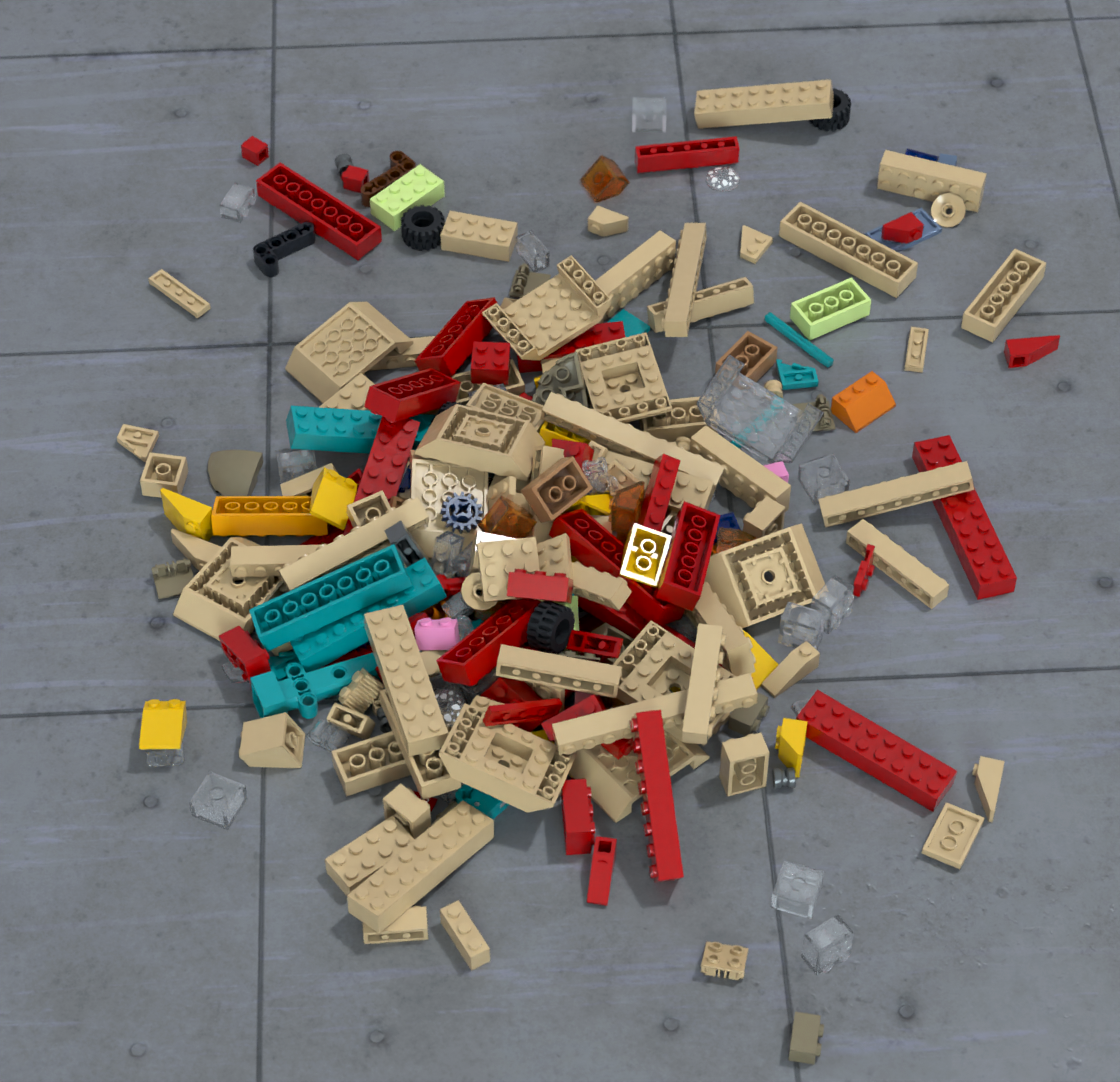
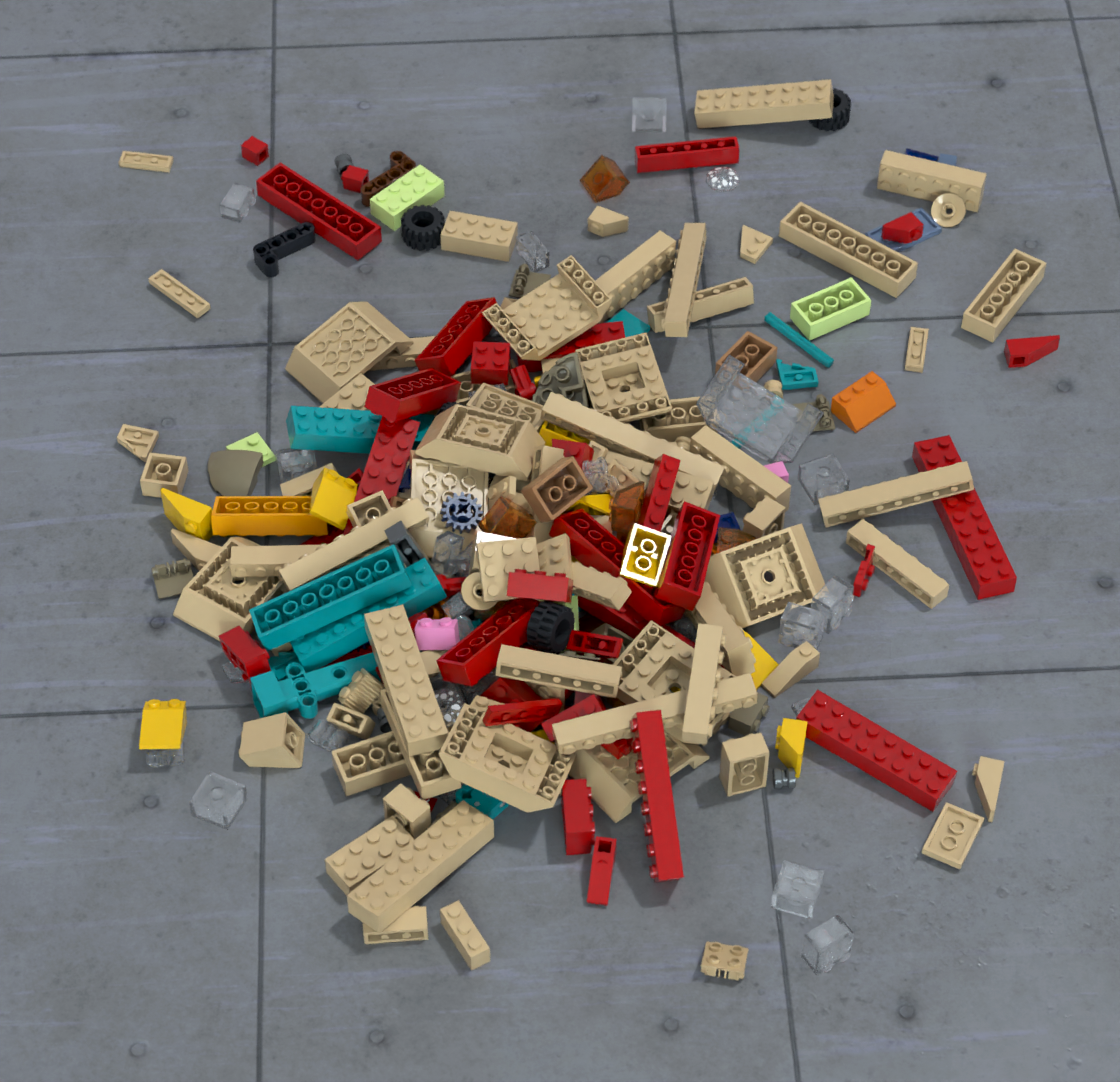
(146, 161): none -> tan tile
(254, 443): none -> yellowish green wing
(522, 382): none -> red piece
(804, 1038): dark tan brick -> none

